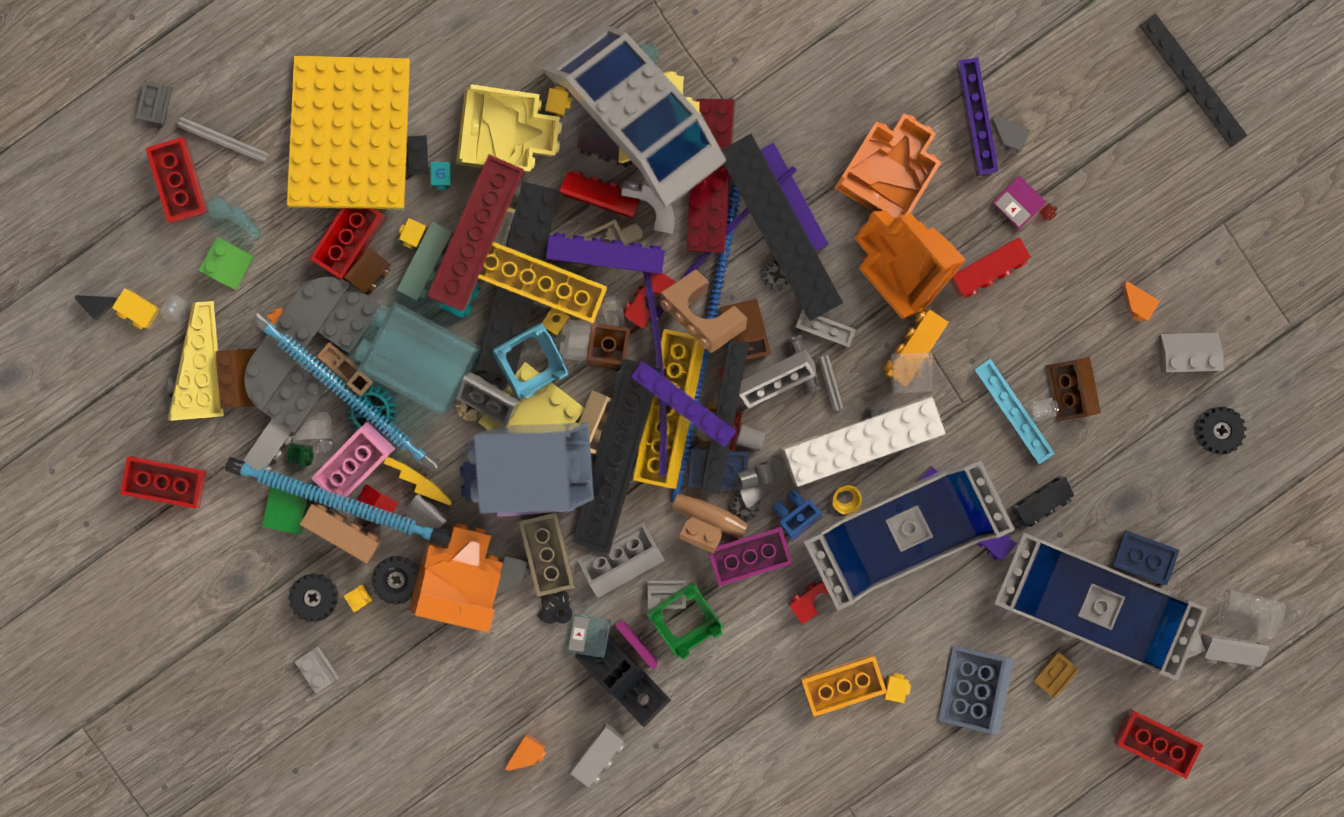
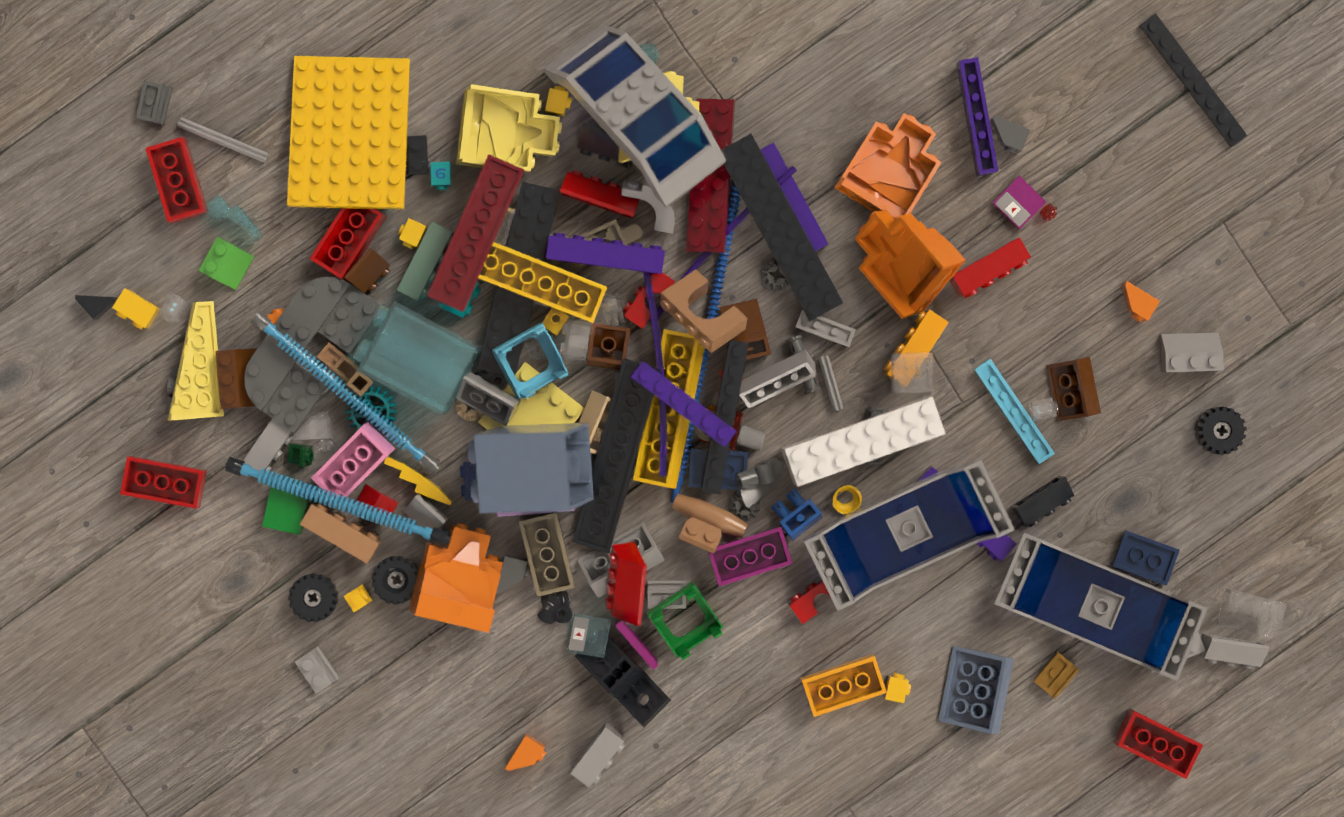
(626, 583): none -> red slope

